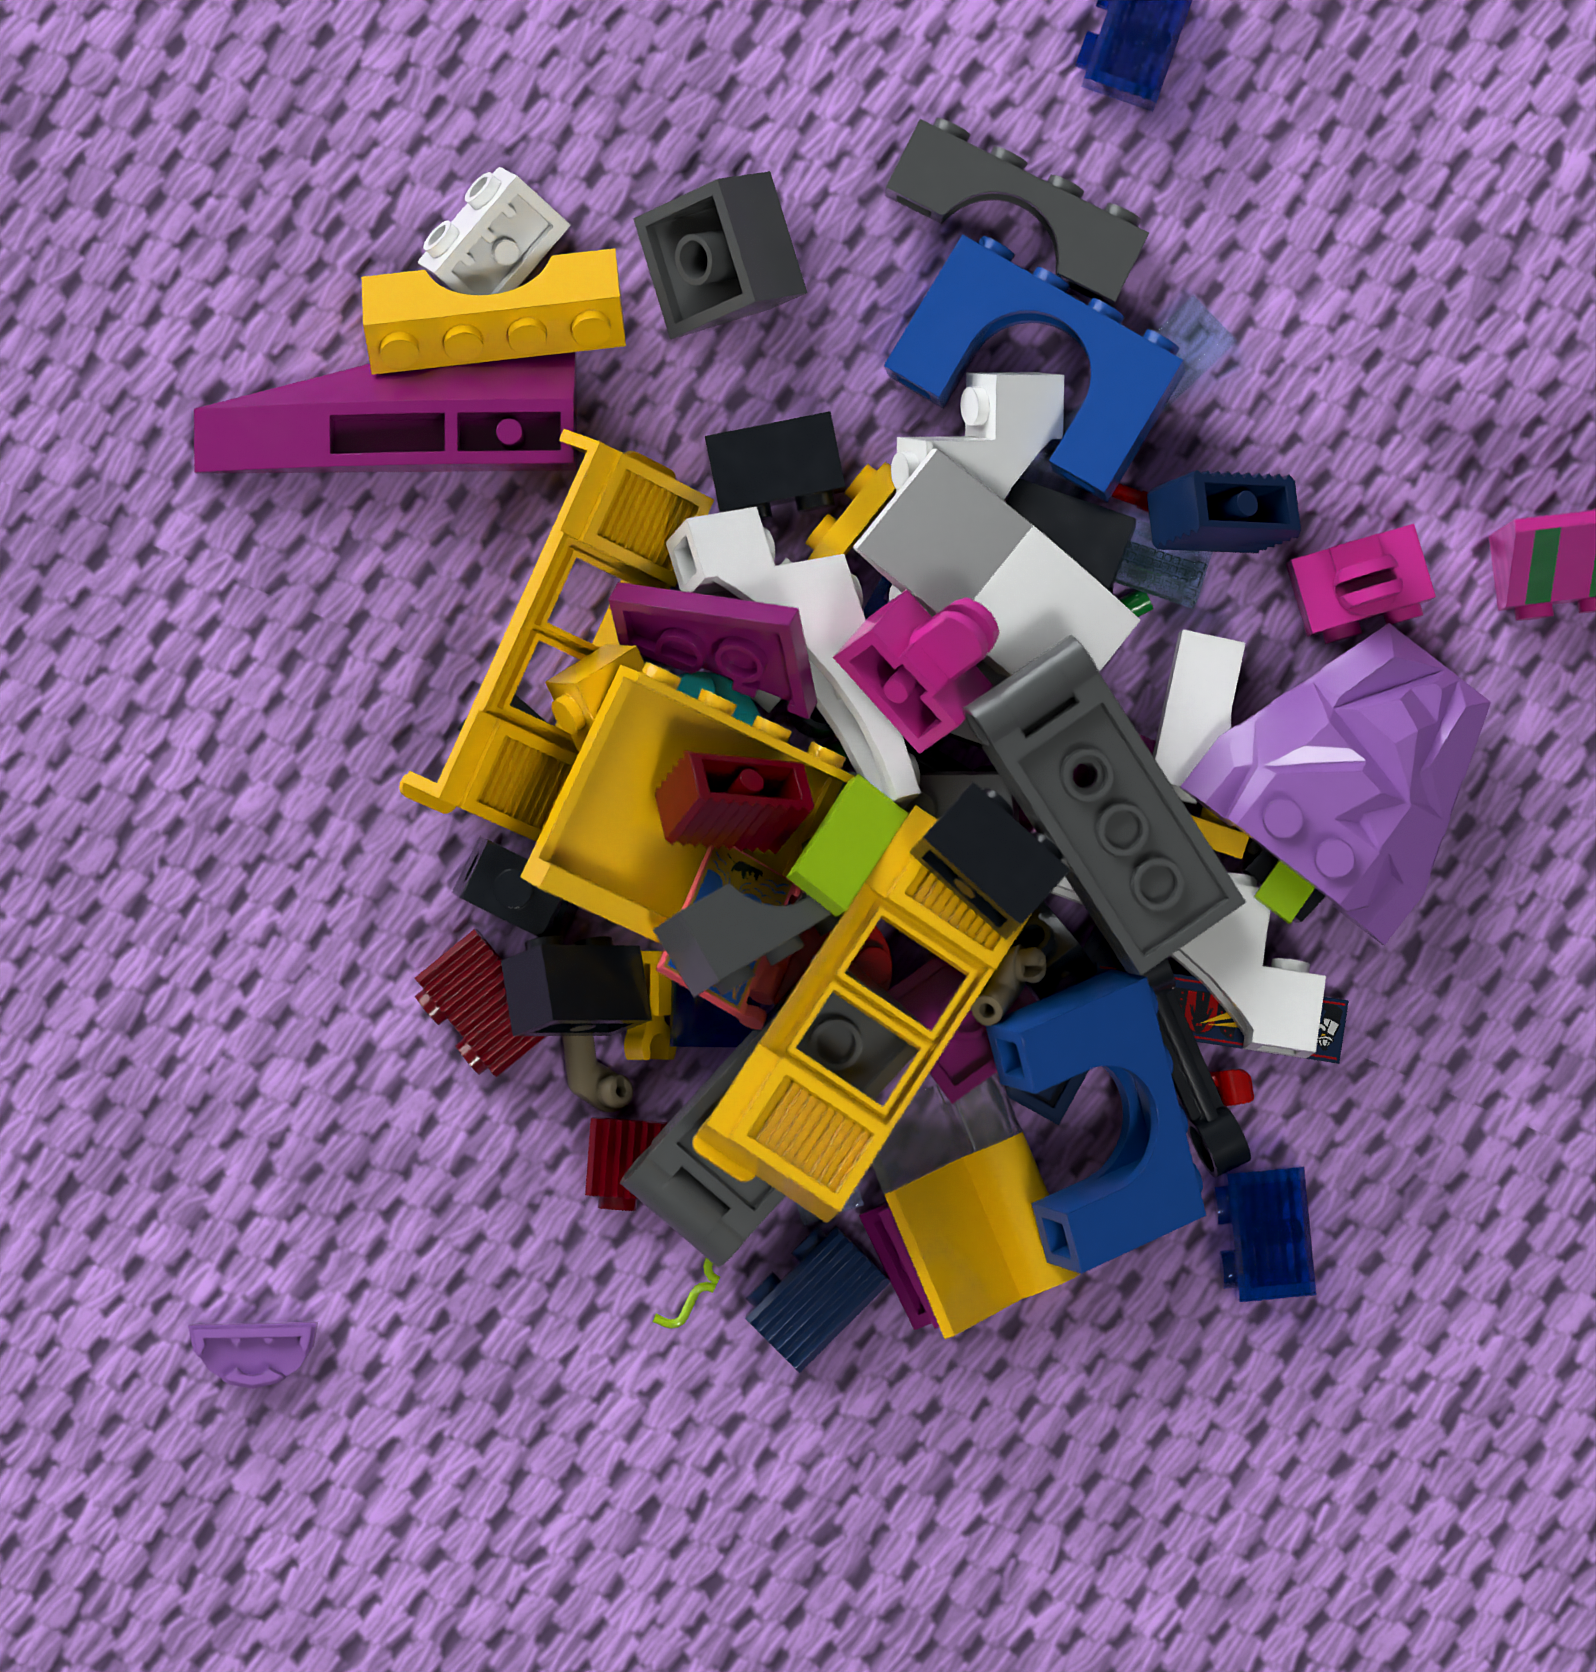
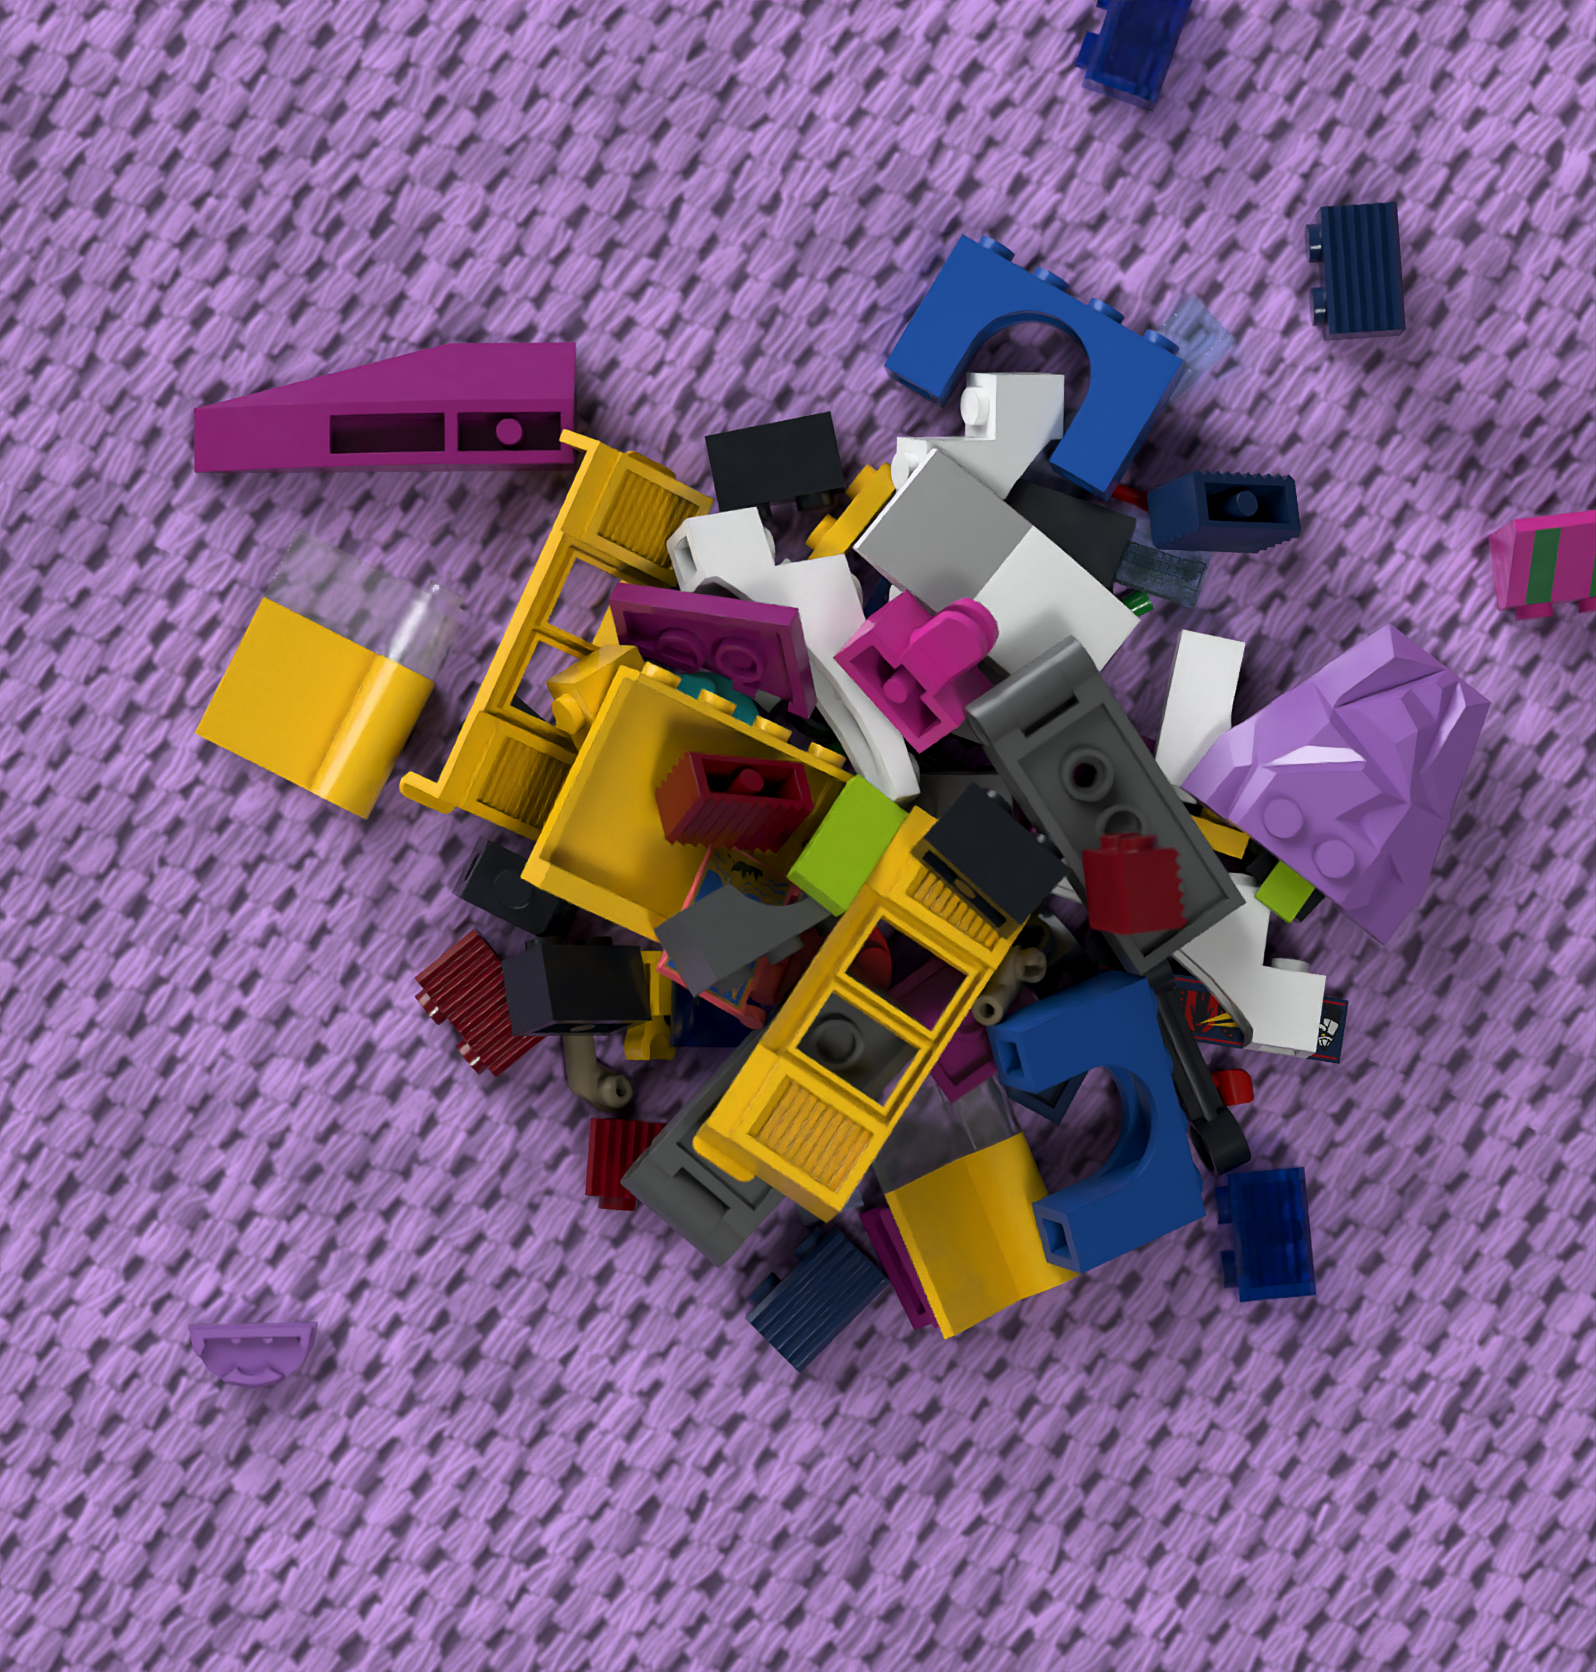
(333, 673): none -> yellow door
(493, 237): white bracket -> none
(562, 310): yellow arch -> none
(691, 1299): lime piece -> none
(720, 253): dark grey slope -> none
(947, 173): dark grey arch -> none
(1133, 885): none -> dark red brick
(1357, 271): none -> dark blue brick
(1360, 582): dark pink brick -> none

